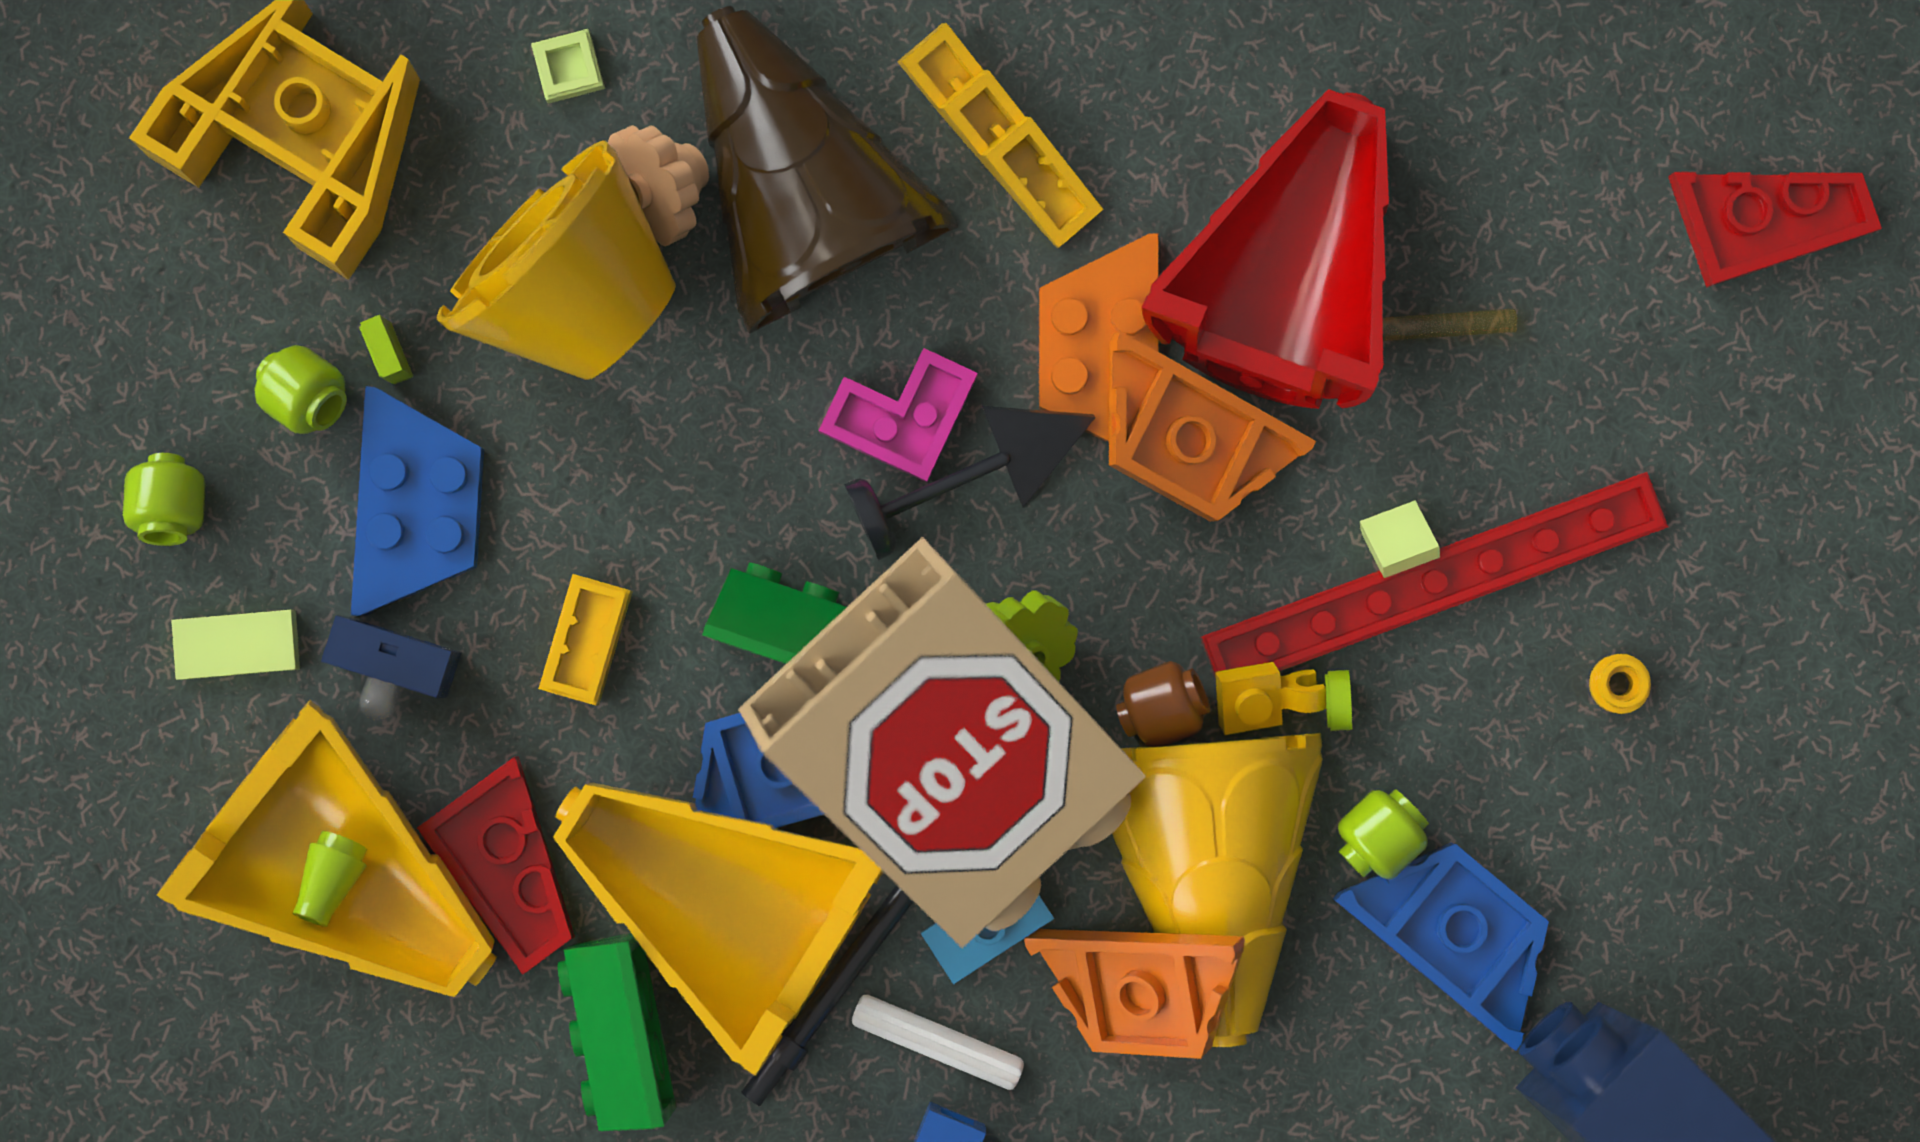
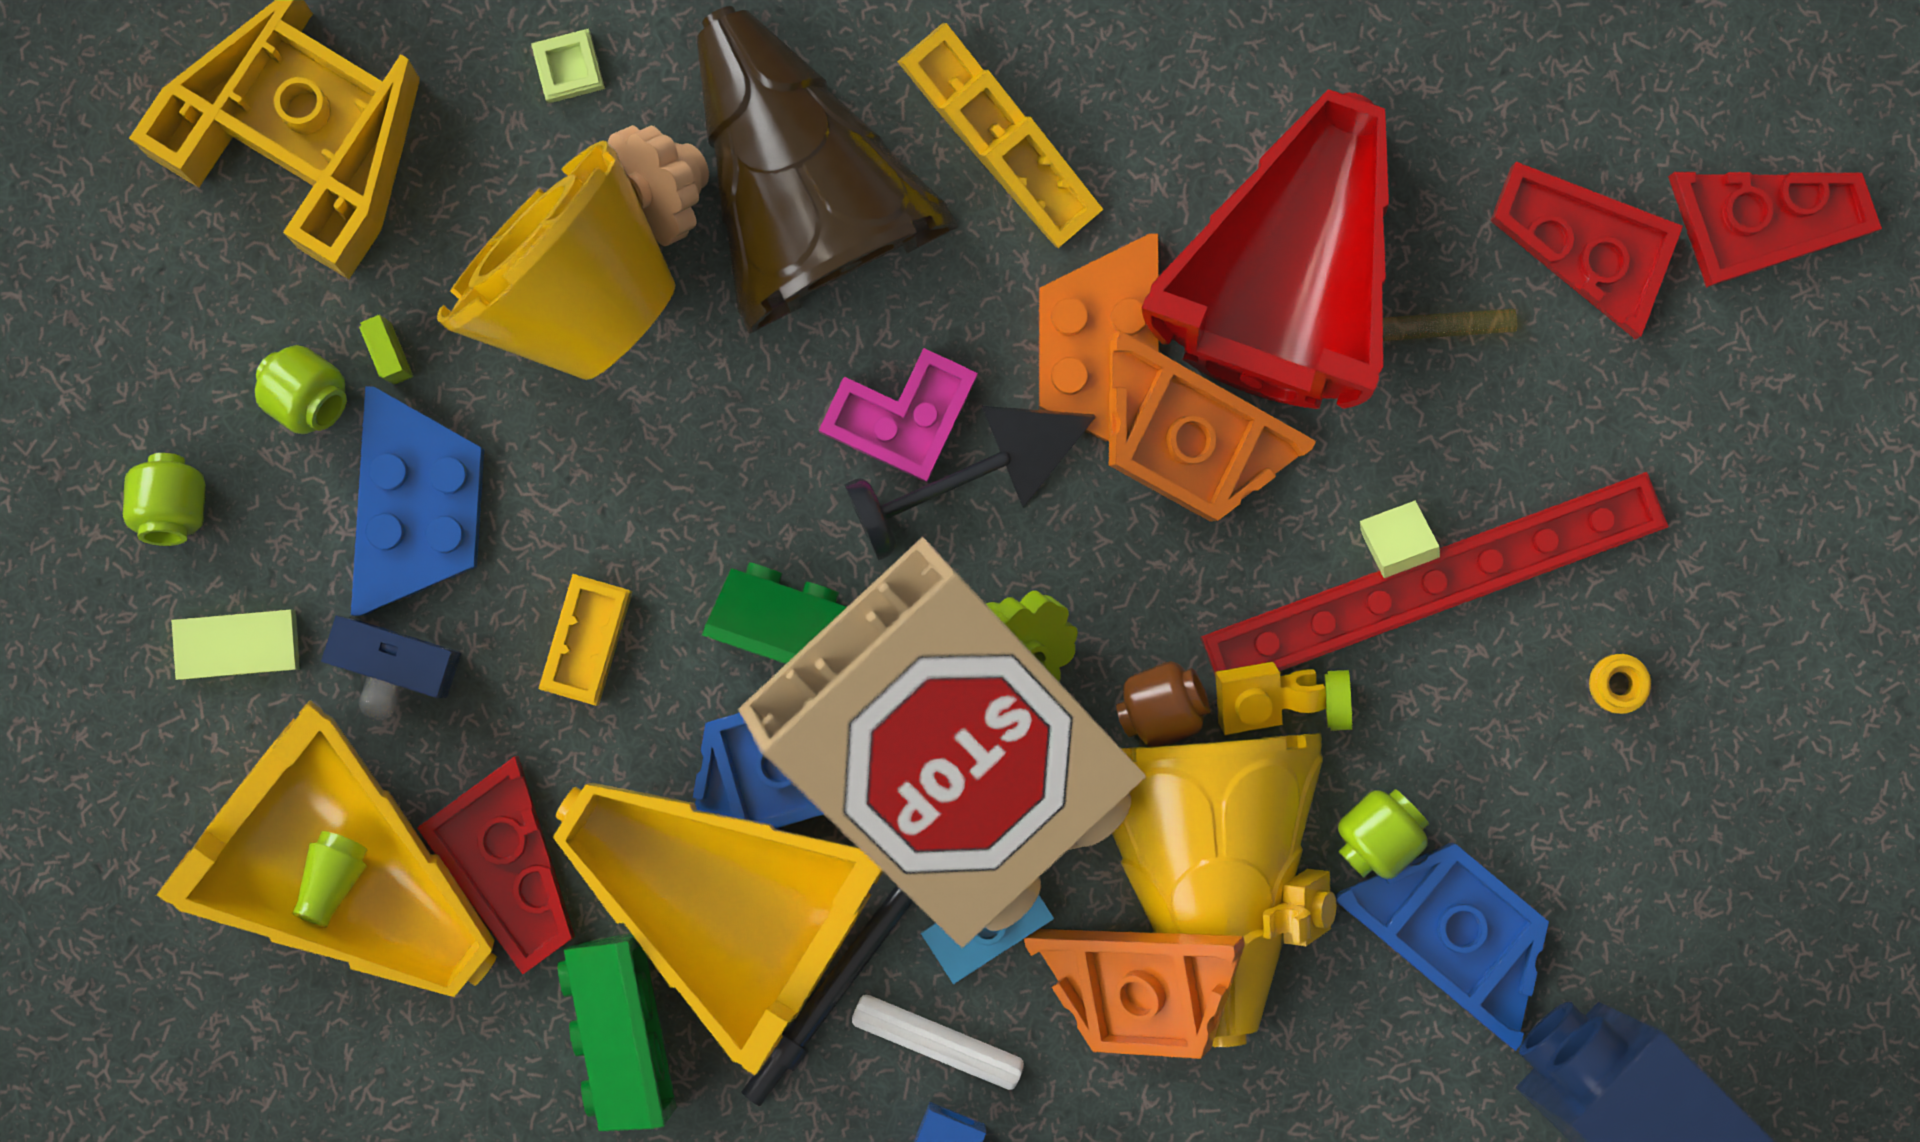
(1305, 911): none -> yellow plate
(1590, 242): none -> red wing

